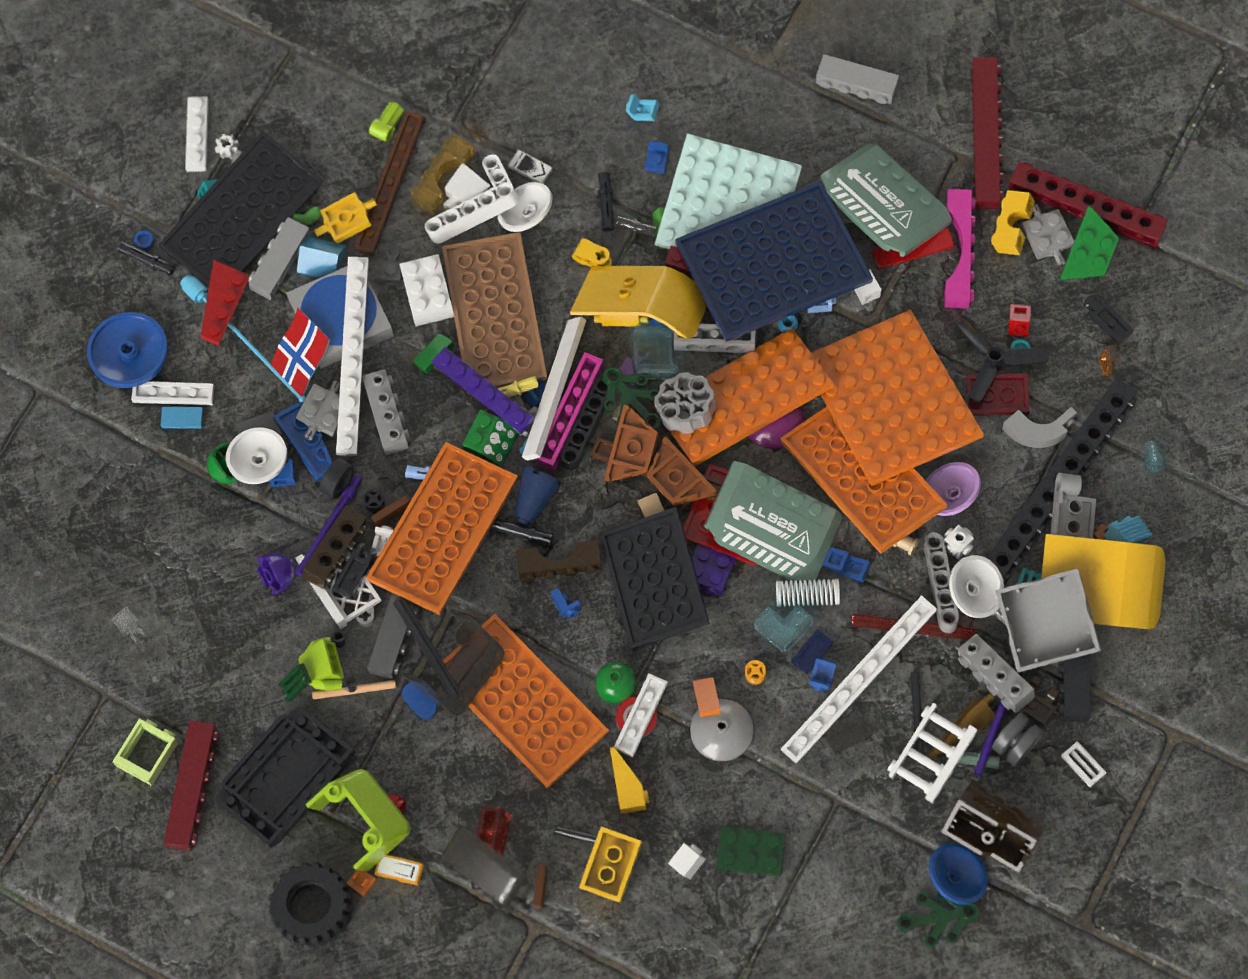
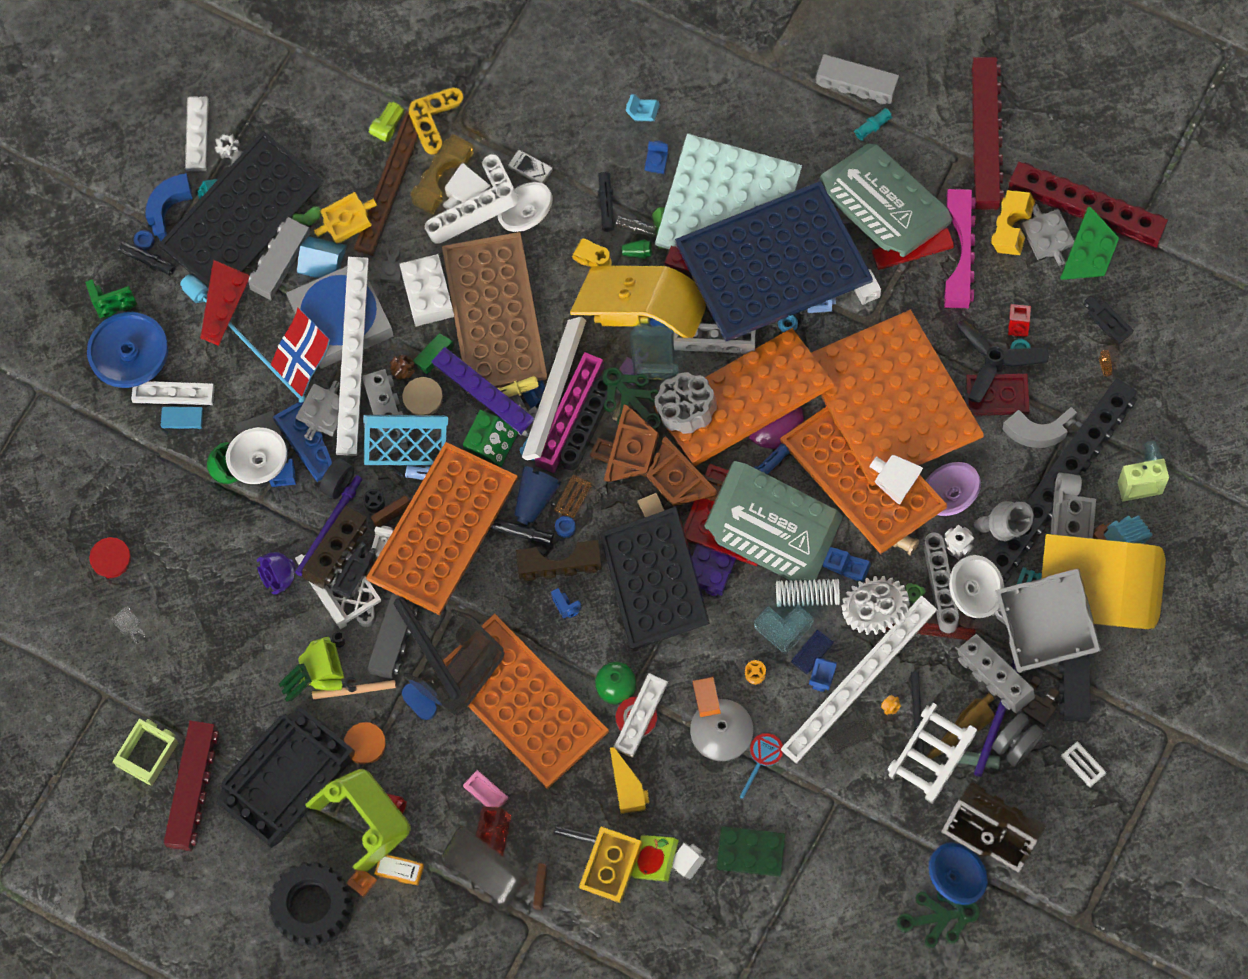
(110, 557): none -> red tile
(111, 302): none -> green bracket
(162, 198): none -> blue arch
(366, 741): none -> orange tile
(402, 367): none -> reddish brown gear
(403, 421): none -> medium azure fence
(422, 396): none -> tan tile
(428, 110): none -> yellow beam
(485, 790): none -> bright pink tile
(565, 512): none -> clear orange tile
(565, 526): none -> blue tile
(638, 249): none -> green cone
(655, 858): none -> tile
(765, 751): none -> piece
(773, 459): none -> blue pin
(873, 124): none -> teal pin
(875, 605): none -> white gear
(891, 704): none -> light orange plate
(895, 476): none -> white torso
(919, 591): none -> bright green plate
(1006, 520): none -> light grey piece
(1140, 482): none -> yellowish green window

